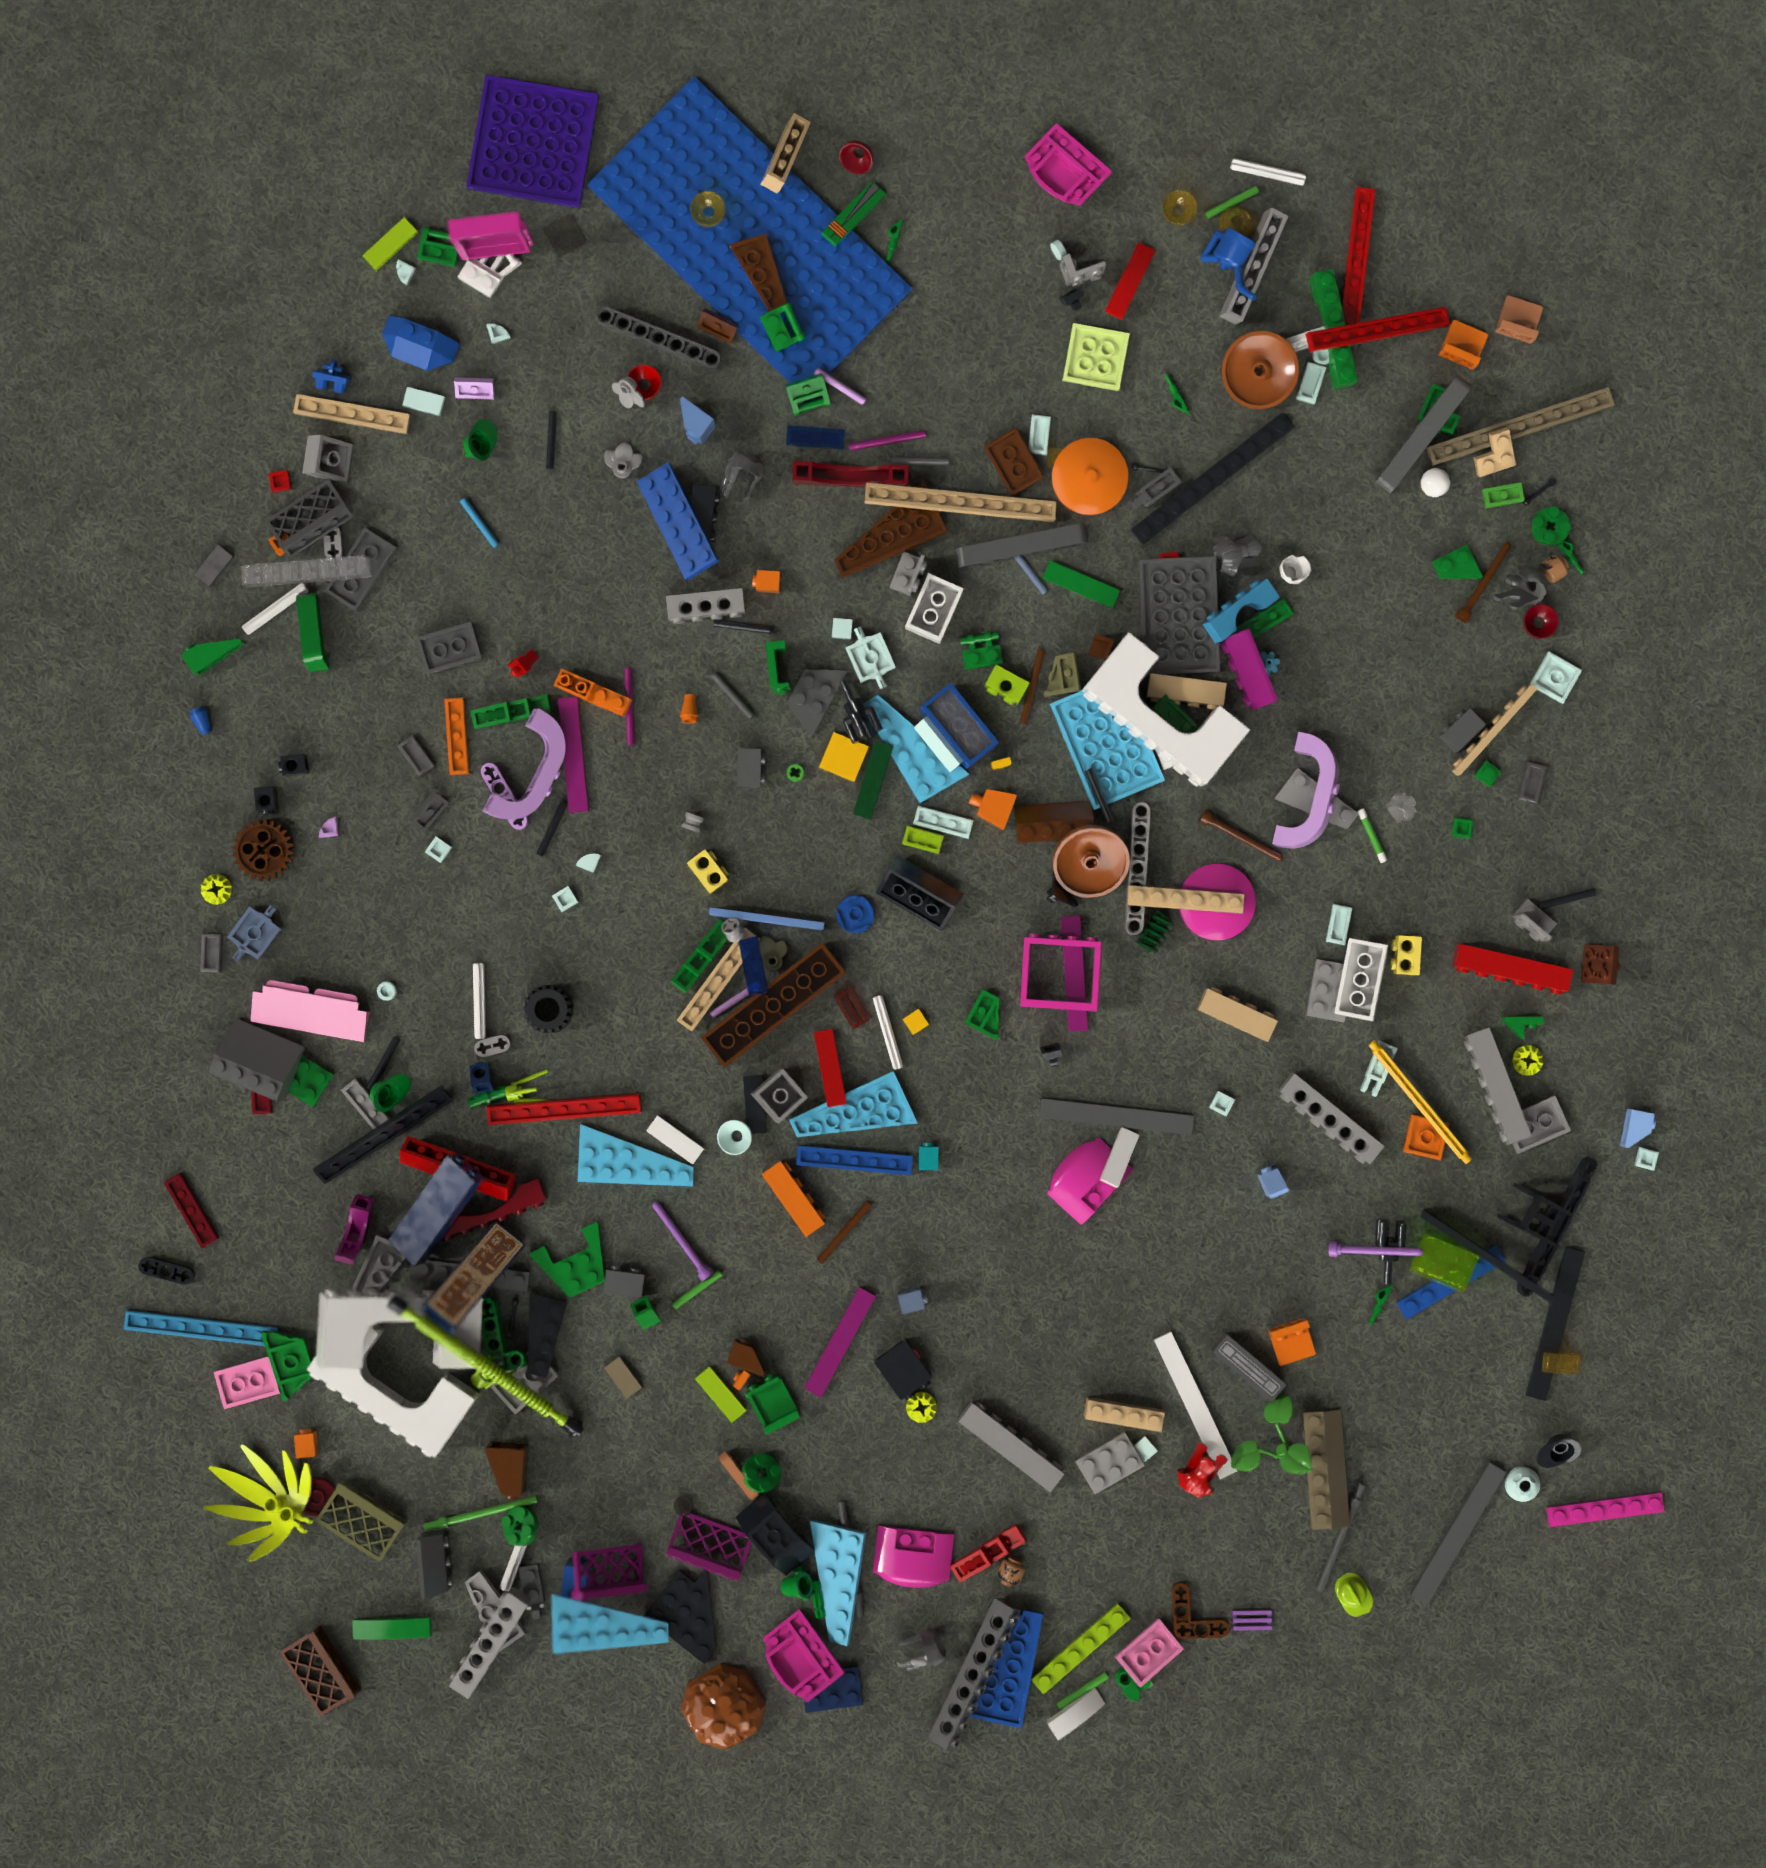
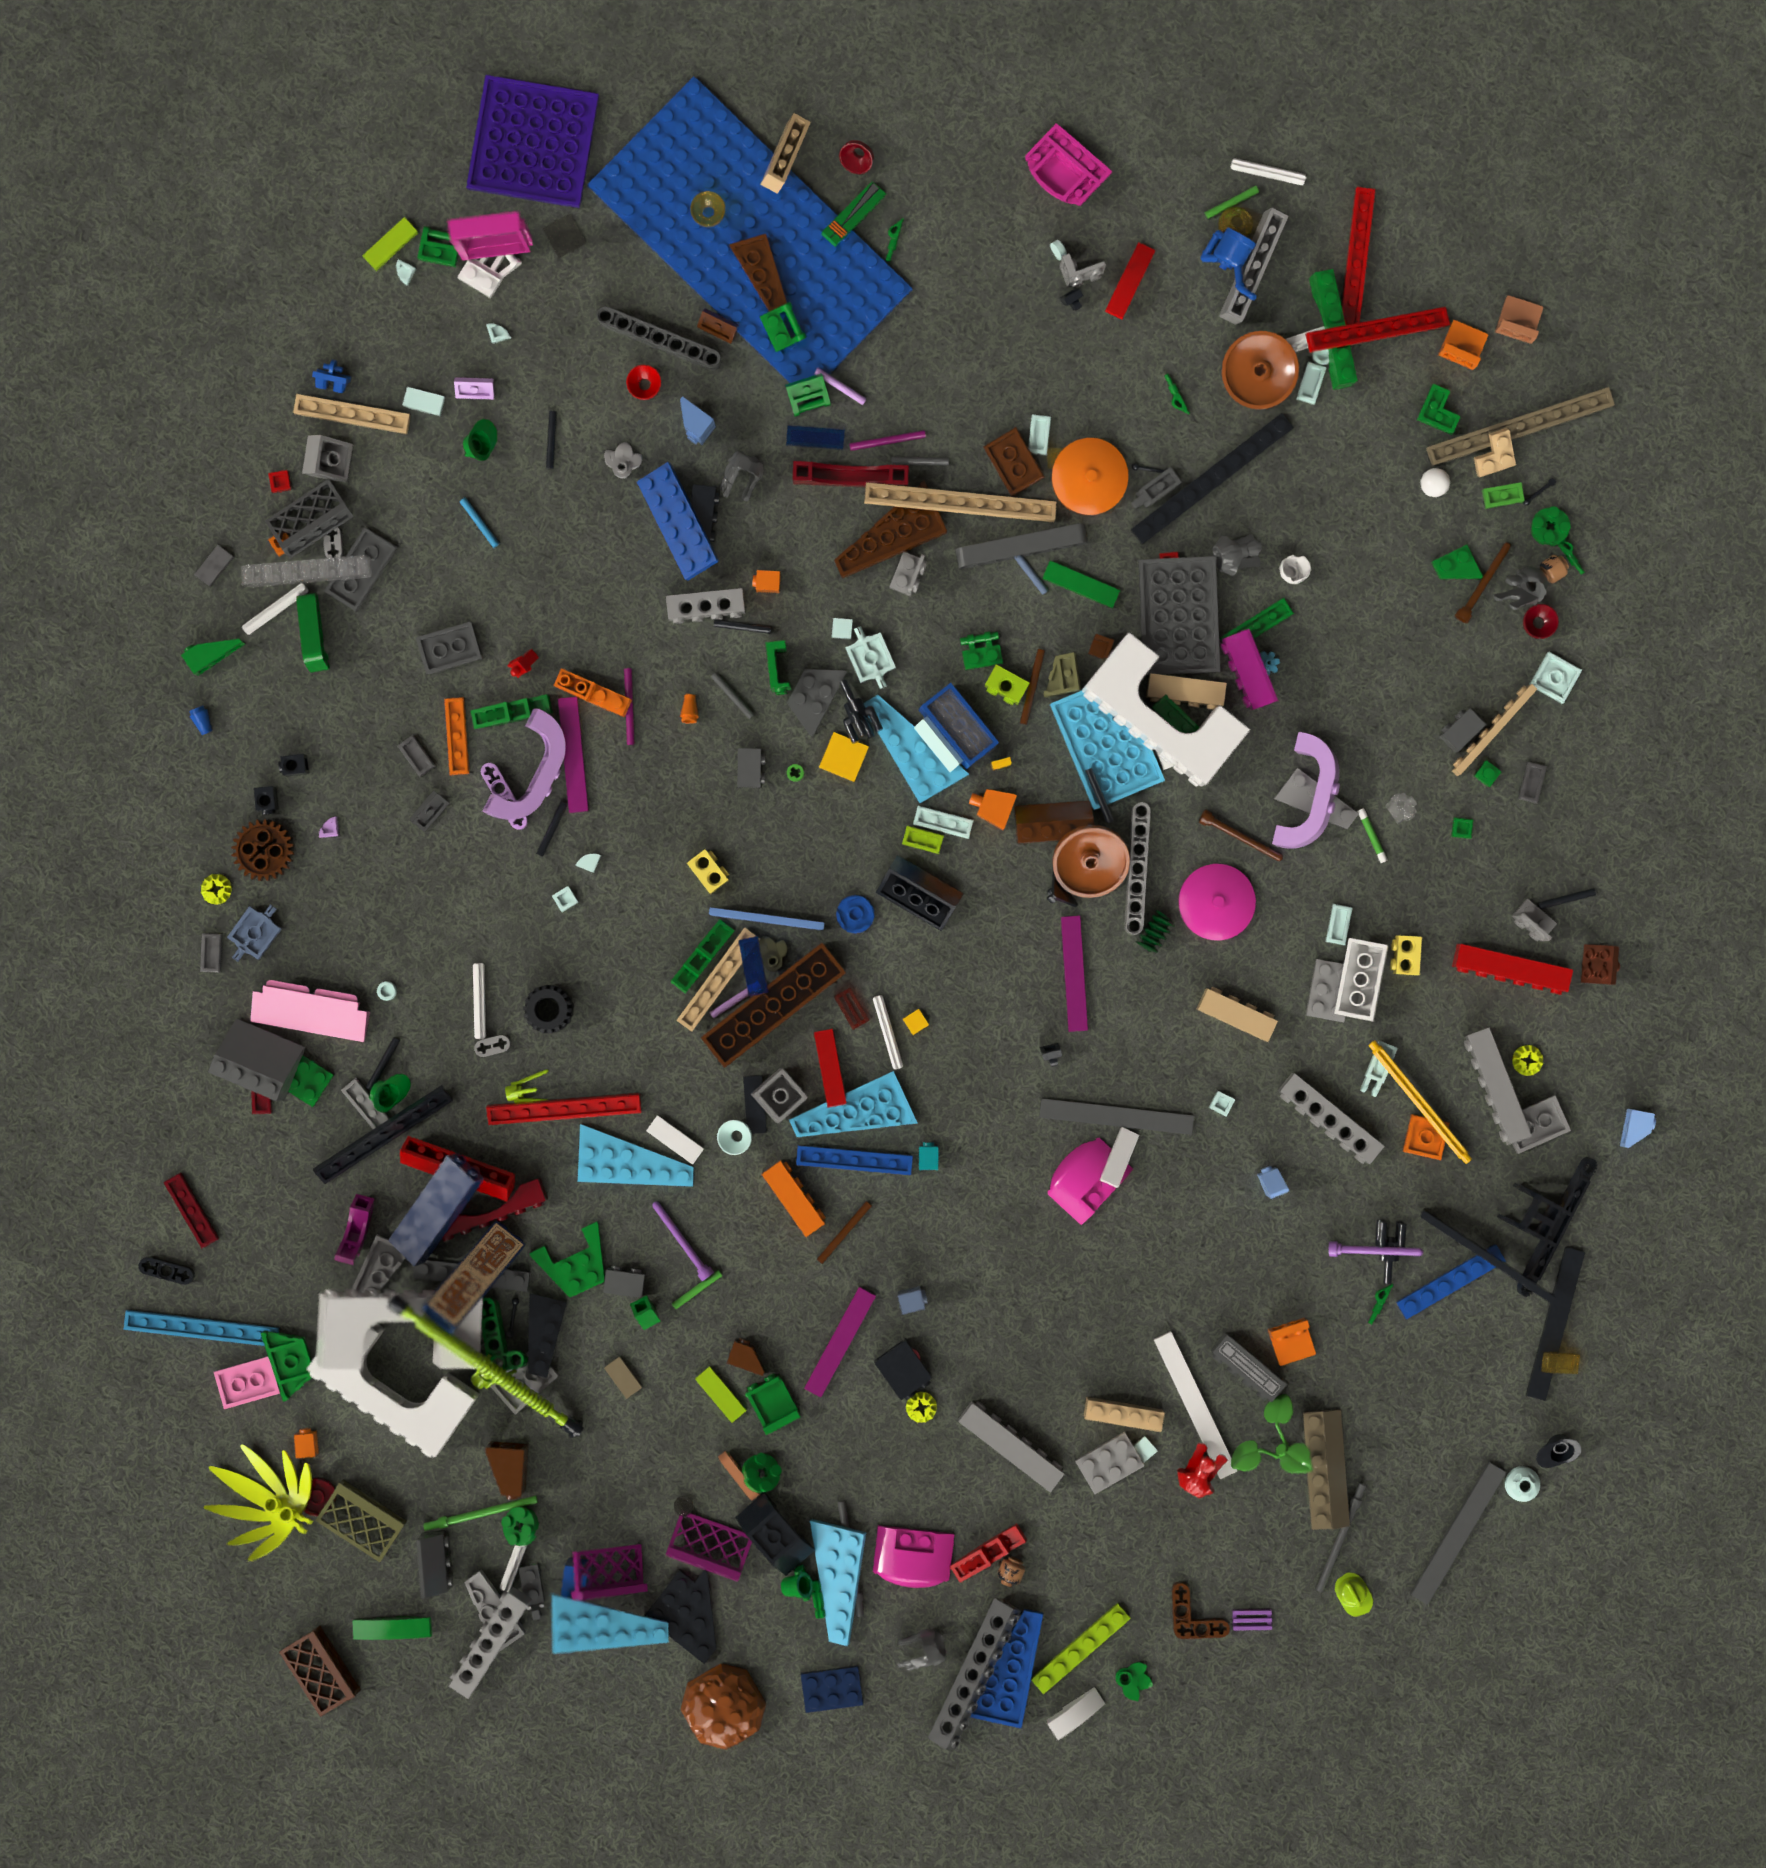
(418, 344): blue wedge -> none
(438, 849): light aqua tile -> none
(482, 1084): dark blue brick -> none
(486, 1097): green pin -> none
(627, 392): light grey plate -> none
(692, 822): light grey wheel -> none
(733, 930): light grey wheel -> none
(740, 1378): orange plate -> none
(801, 1657): dark pink slope -> none
(873, 780): dark green tile -> none
(934, 608): white brick -> none
(985, 1014): green wing -> none
(1071, 941): dark pink window -> none
(1082, 1690): bright green bar -> none
(1096, 357): yellowish green plate -> none
(1149, 1652): bright pink plate -> none
(1183, 199): clear yellow piece -> none
(1185, 899): tan plate -> none
(1223, 623): dark azure arch -> none
(1423, 433): dark grey beam -> none
(1444, 1263): clear neon green brick -> none
(1516, 1024): green slope -> none
(1605, 1509): dark pink plate -> none
(1646, 1158): light aqua tile -> none

